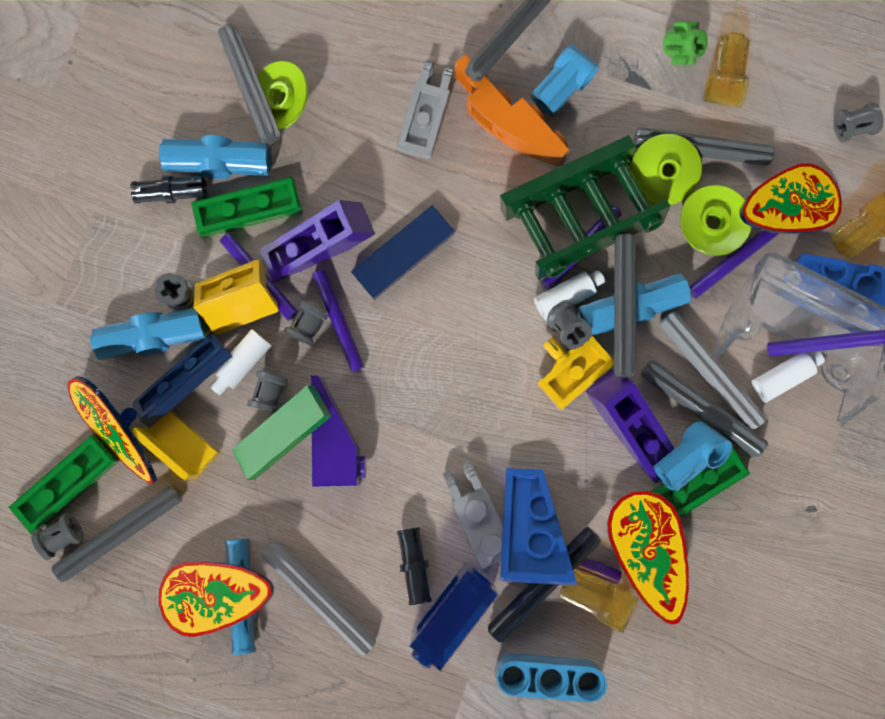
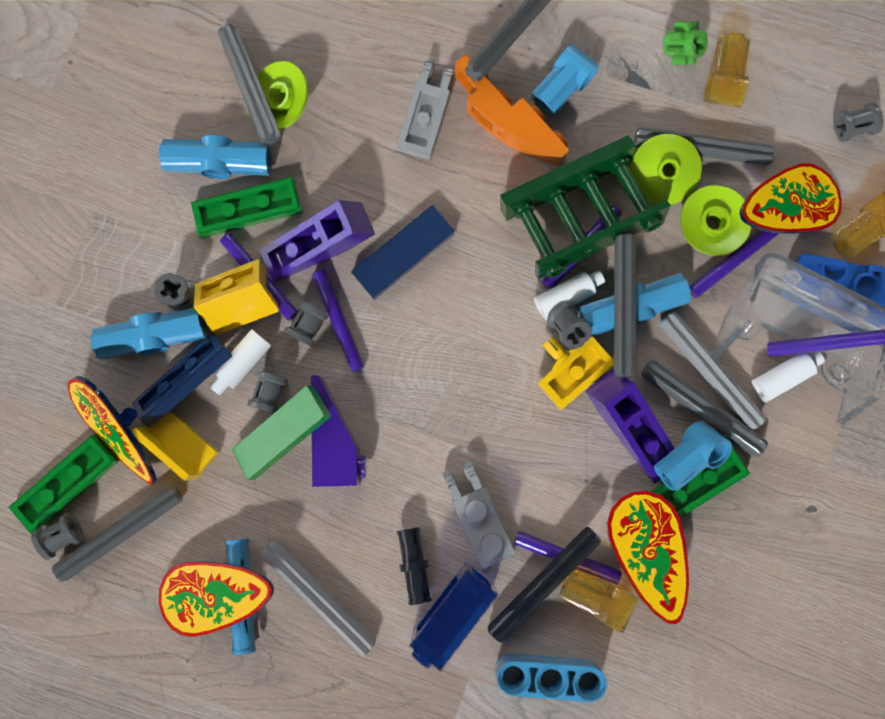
(168, 189): black pin -> none
(531, 532): blue wing -> none

